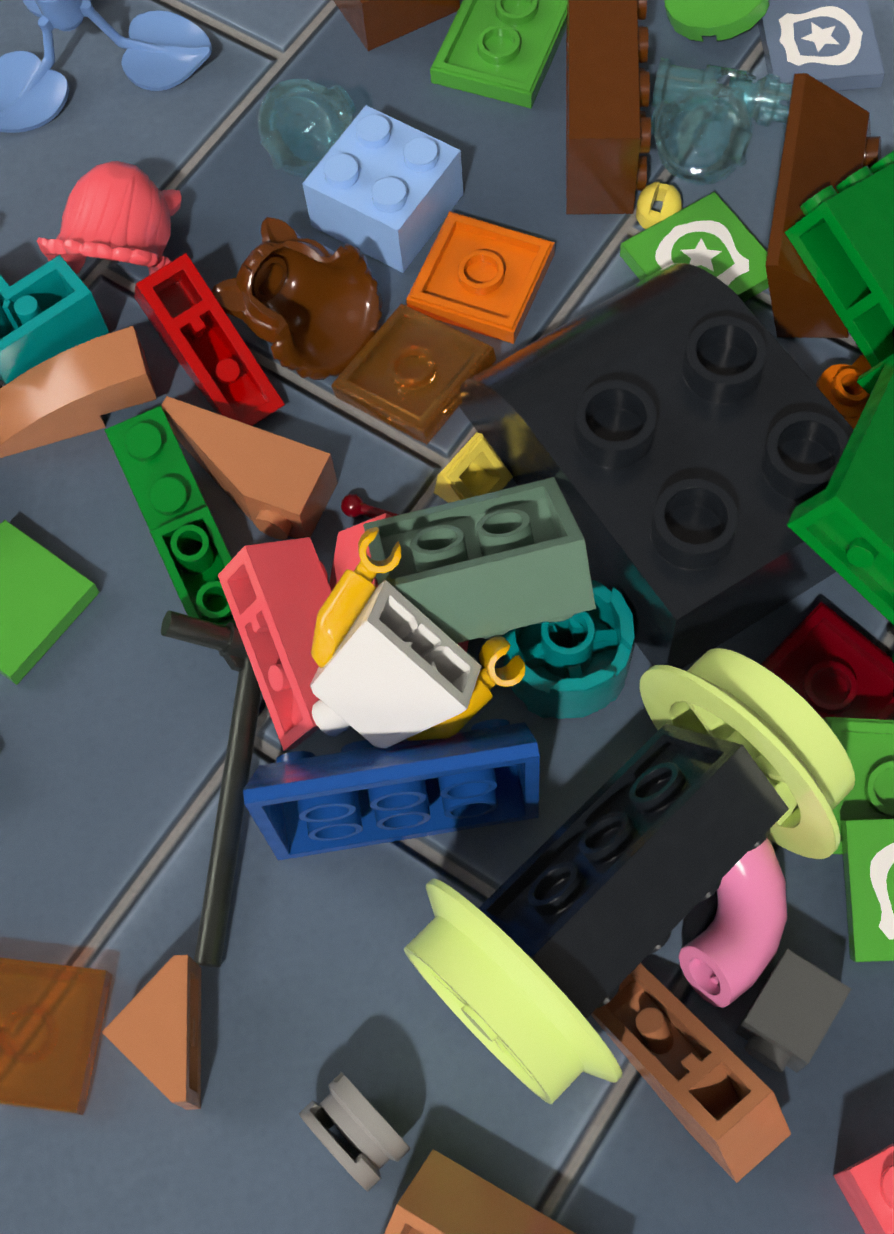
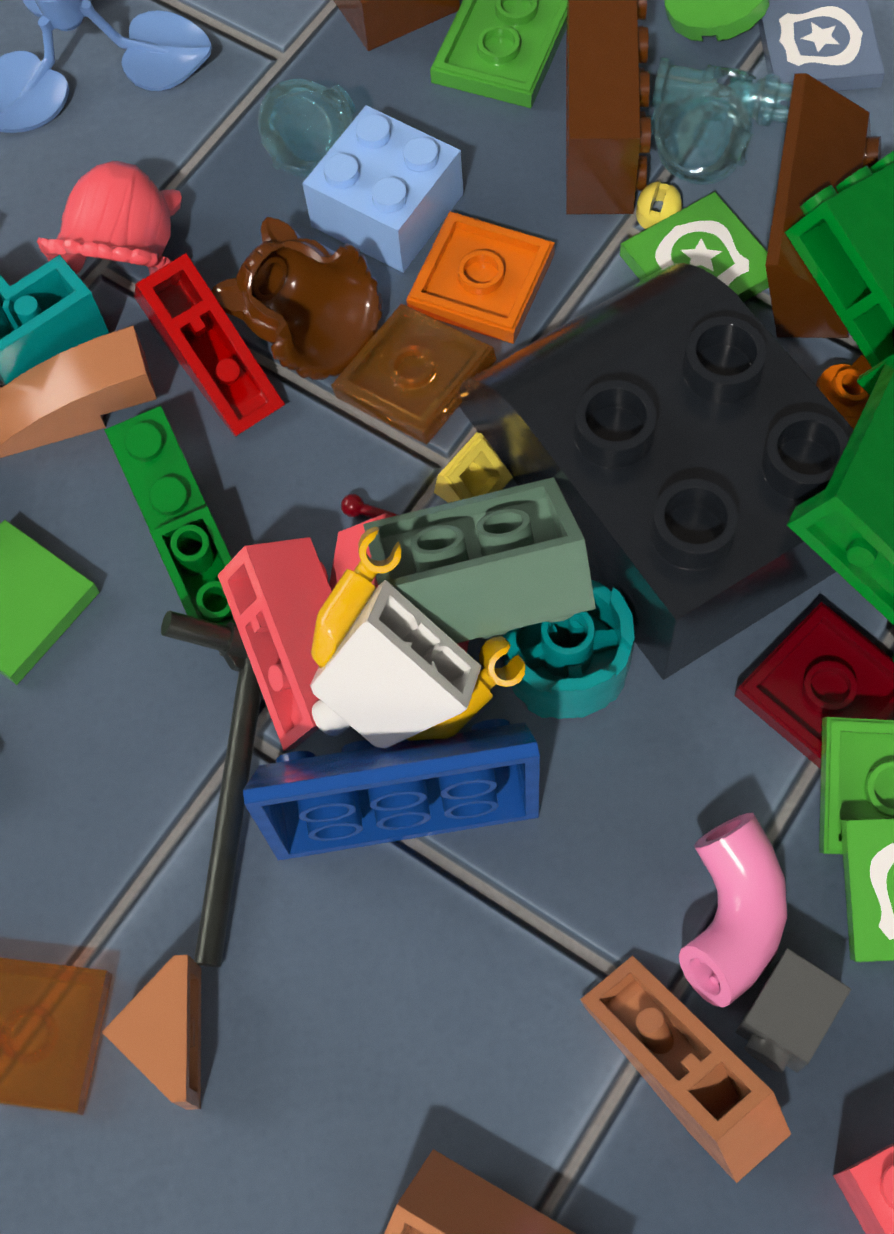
(268, 476): nougat slope -> none
(361, 1128): light grey wheel -> none
(556, 940): brick -> none

